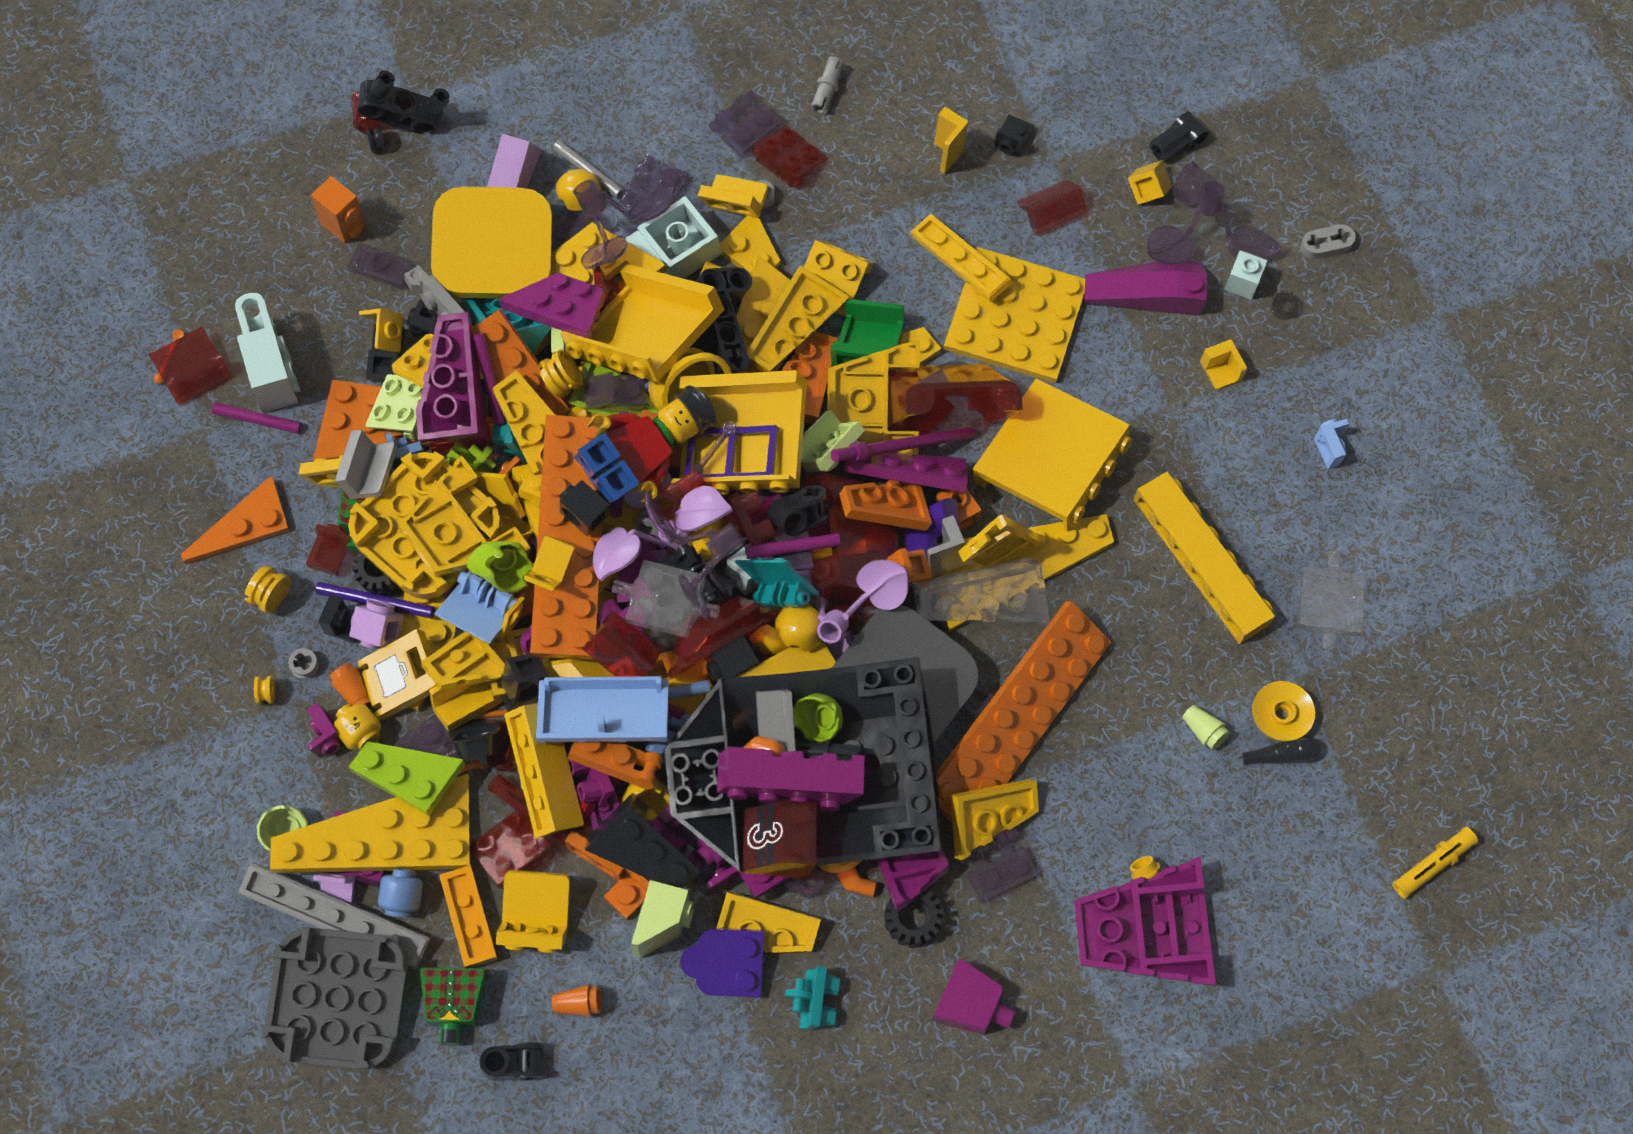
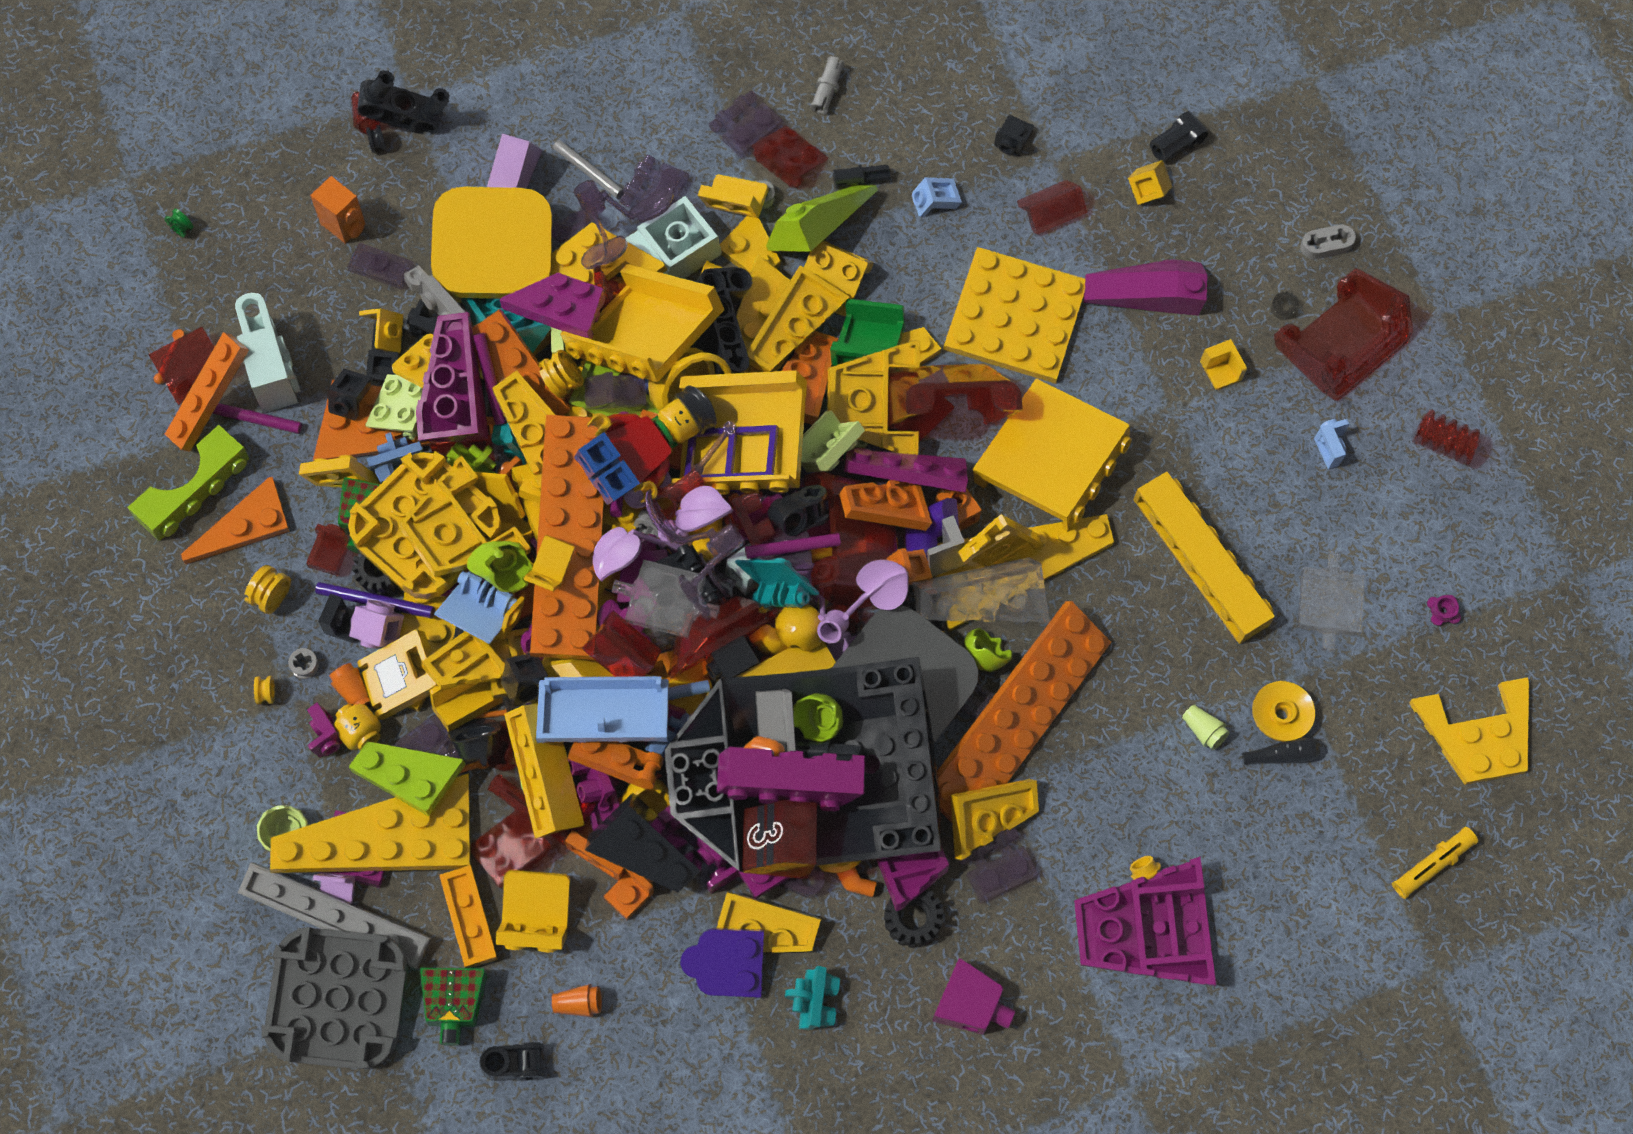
(164, 509): none -> lime arch
(179, 222): none -> green bush
(206, 392): none -> orange plate
(347, 393): none -> black bracket
(365, 466): light grey panel -> none
(400, 893): medium blue head -> none
(567, 184): yellow hair -> none
(583, 507): black brick -> none
(661, 917): yellowish green slope -> none
(812, 221): none -> lime wedge
(860, 175): none -> black axle
(860, 450): magenta bar -> none
(935, 194): none -> light blue bracket
(950, 137): yellow panel -> none
(961, 257): yellow tile -> none
(986, 650): none -> lime hair
(1192, 187): clear purple plant -> none
(1245, 275): light aqua brick -> none
(1351, 336): none -> clear red windscreen
(1448, 436): none -> clear red piece
(1451, 605): none -> magenta plate
(1484, 746): none -> yellow wing

